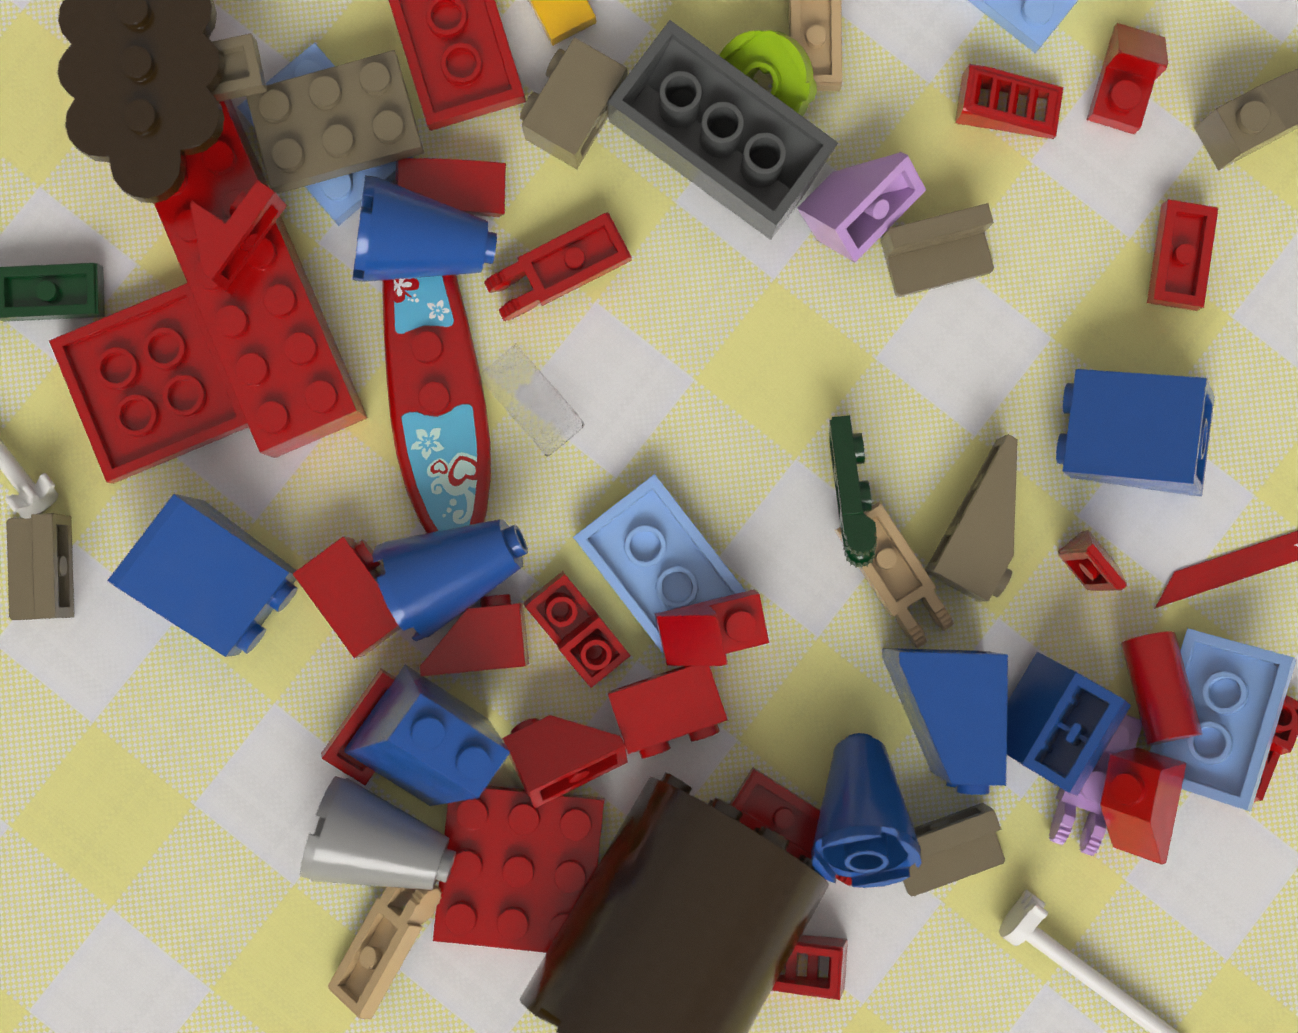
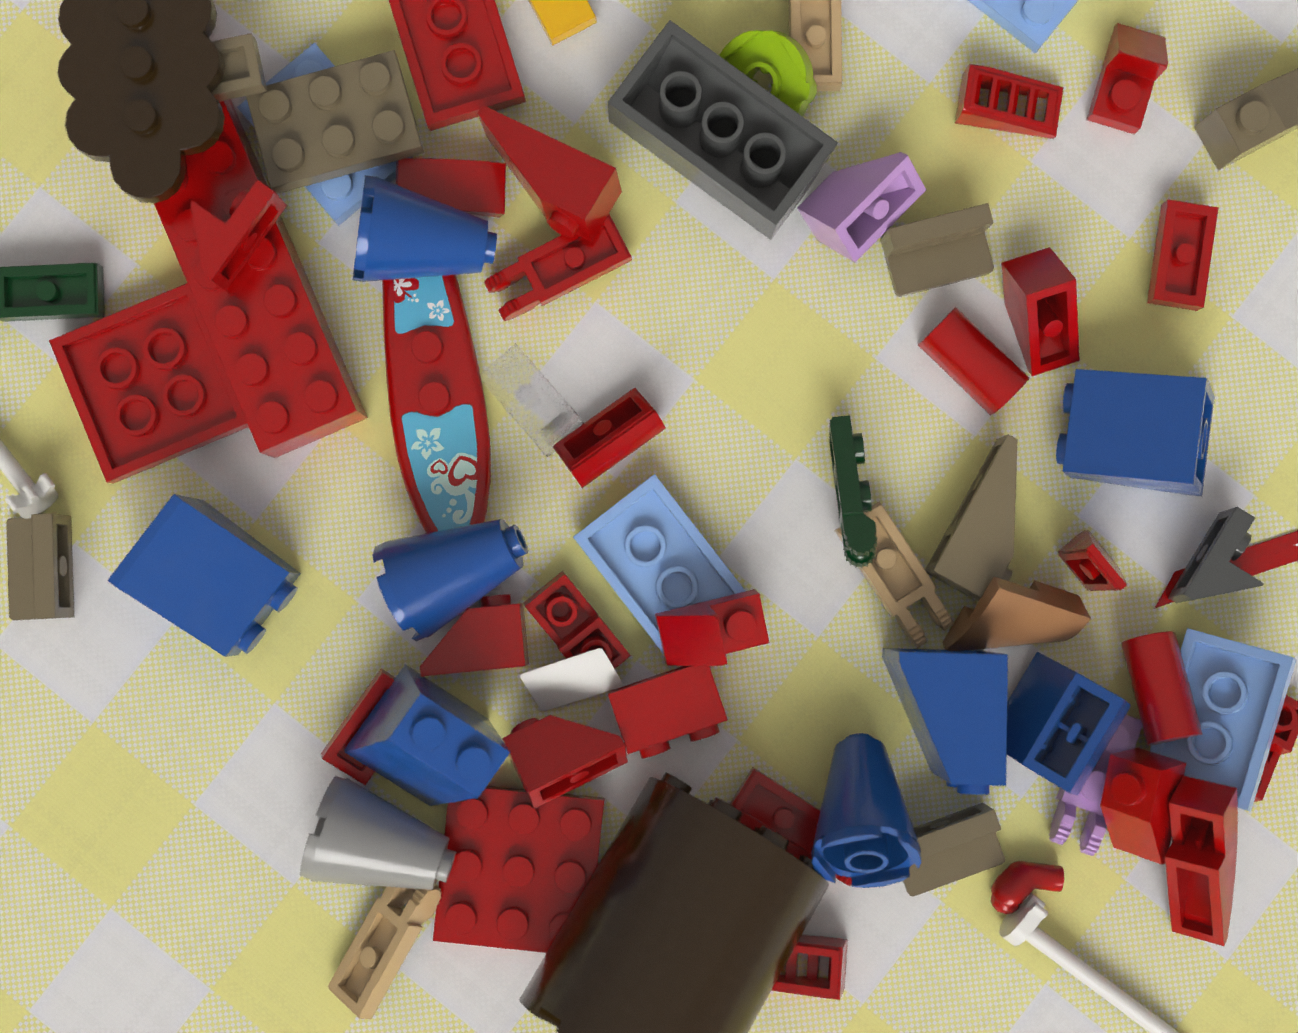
(348, 595): red brick -> none
(564, 183): none -> red slope
(571, 679): none -> white sticker
(572, 103): dark tan brick -> none
(609, 437): none -> red brick
(973, 361): none -> red brick
(1017, 617): none -> medium nougat slope
(1020, 880): none -> red arm
(1042, 309): none -> red slope
(1202, 859): none -> red slope
(1209, 569): none -> dark grey slope

